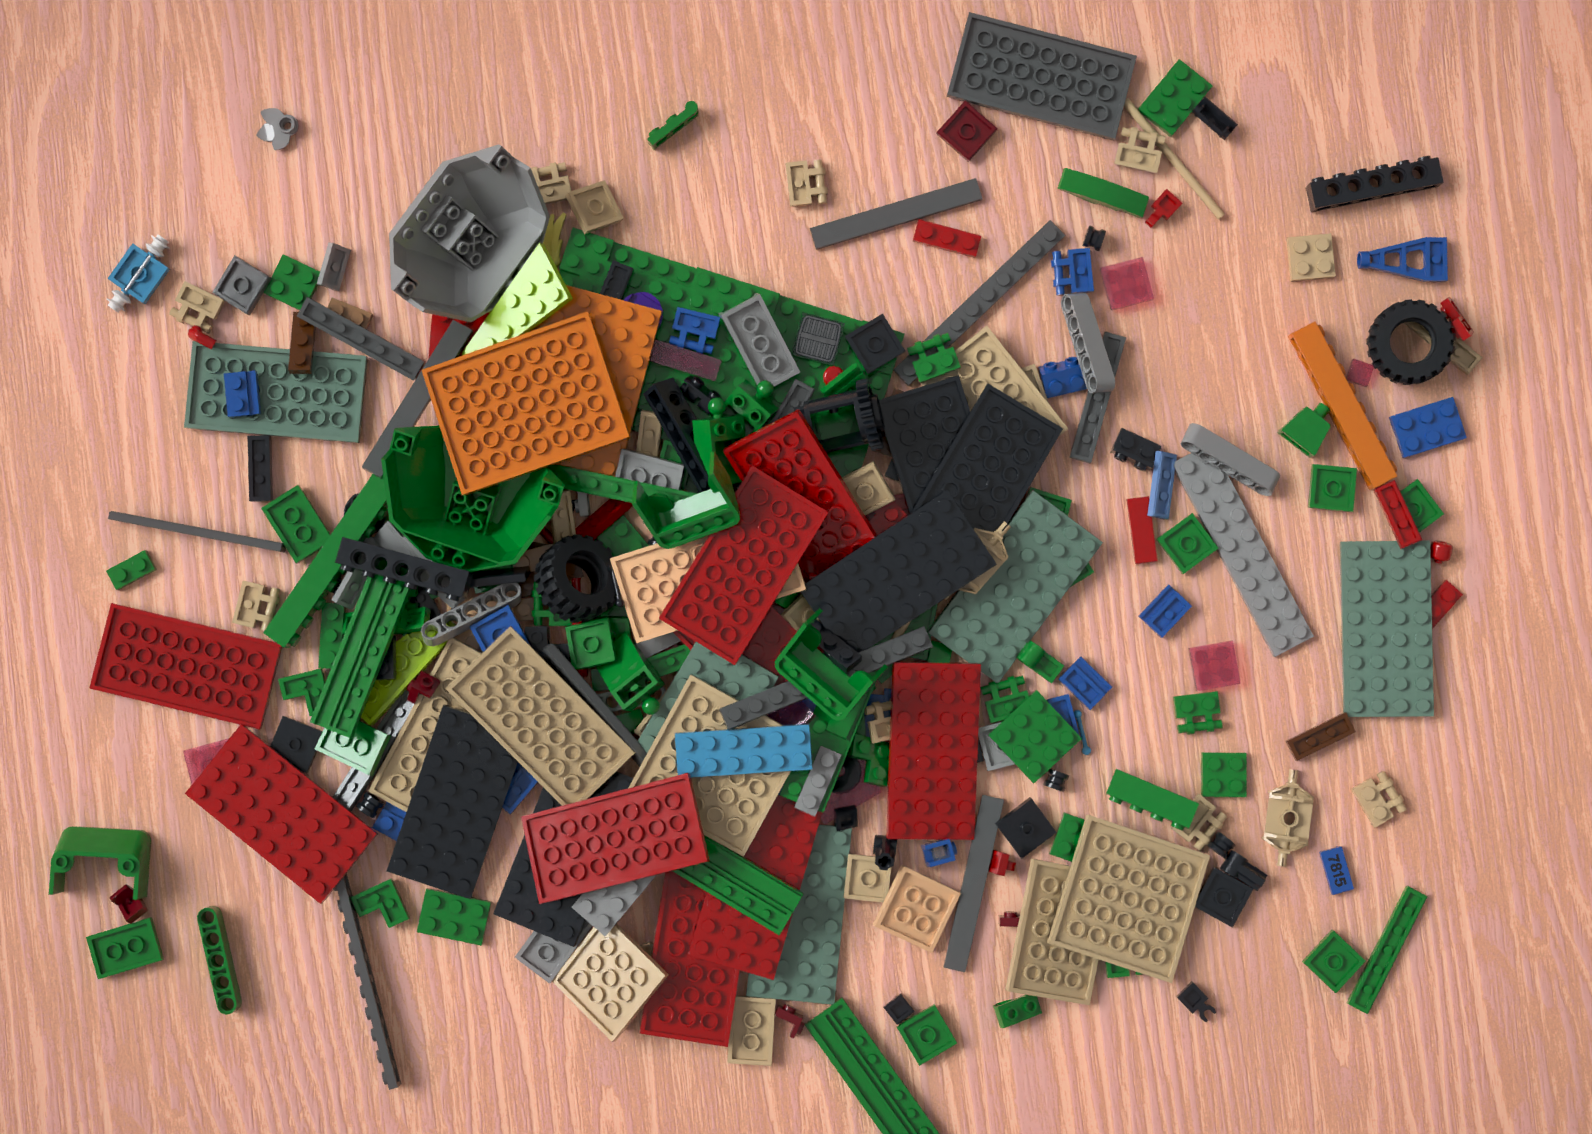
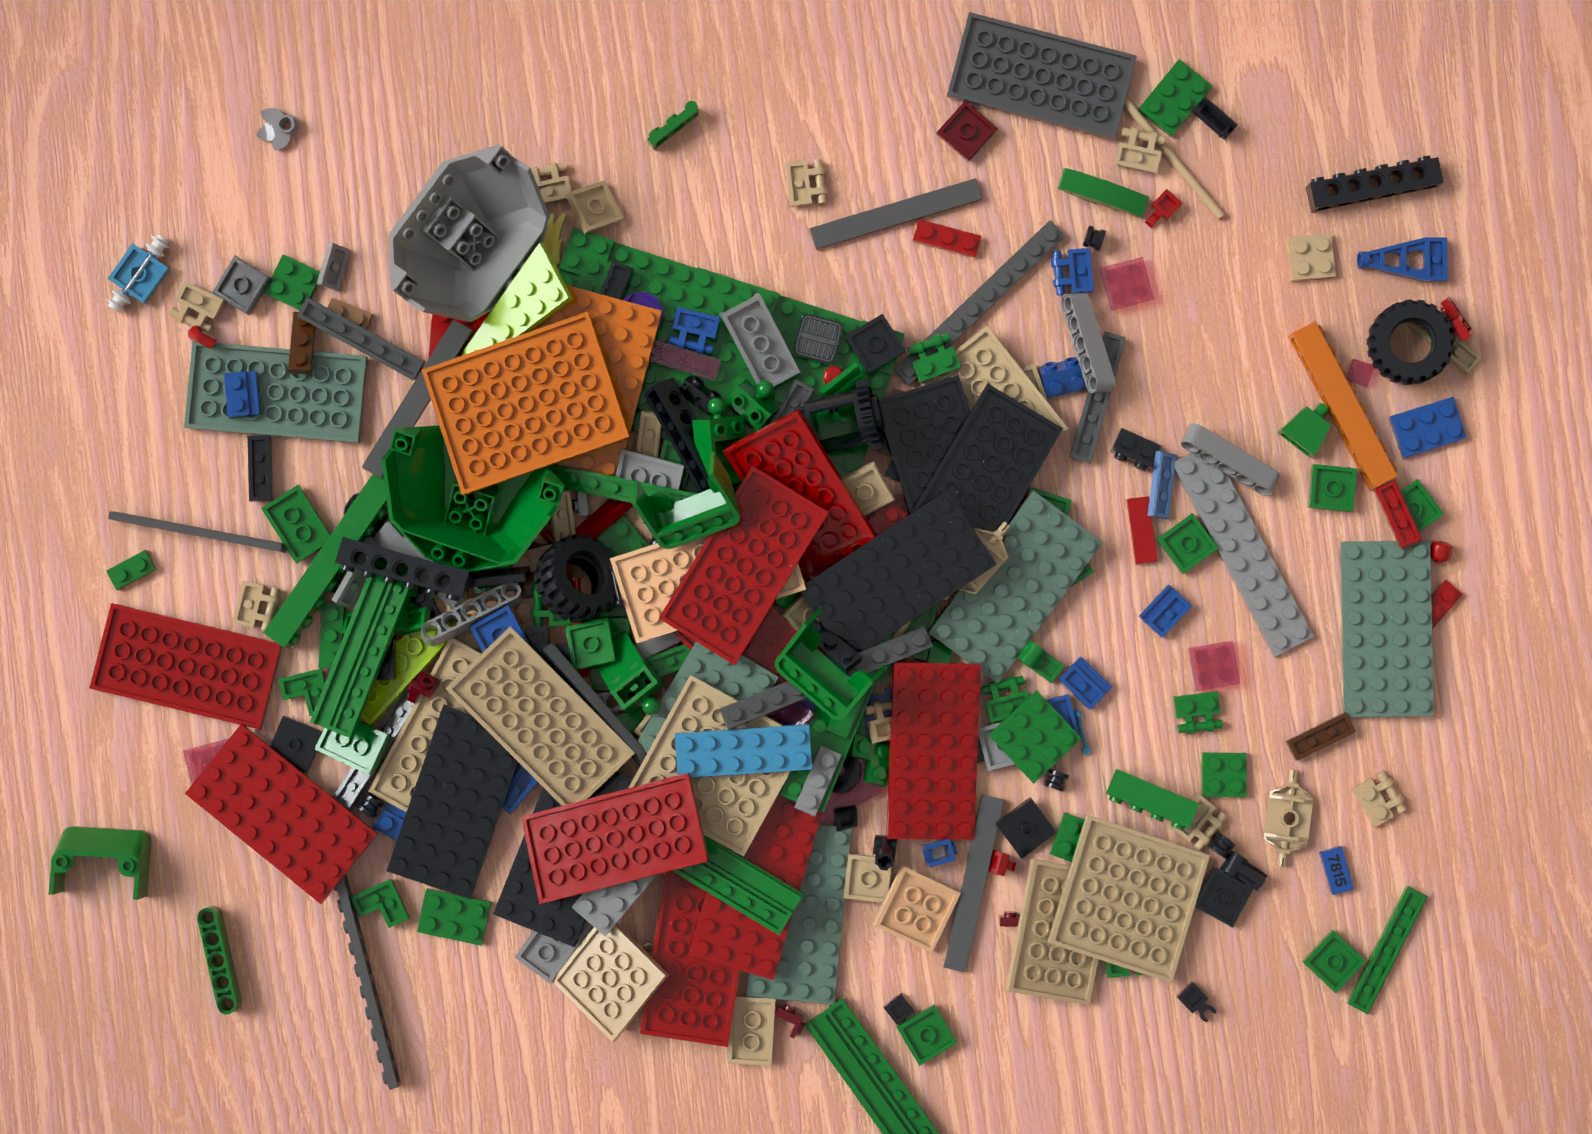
(124, 948): green plate -> none
(129, 908): dark red bracket -> none
(1016, 1010): green plate -> none

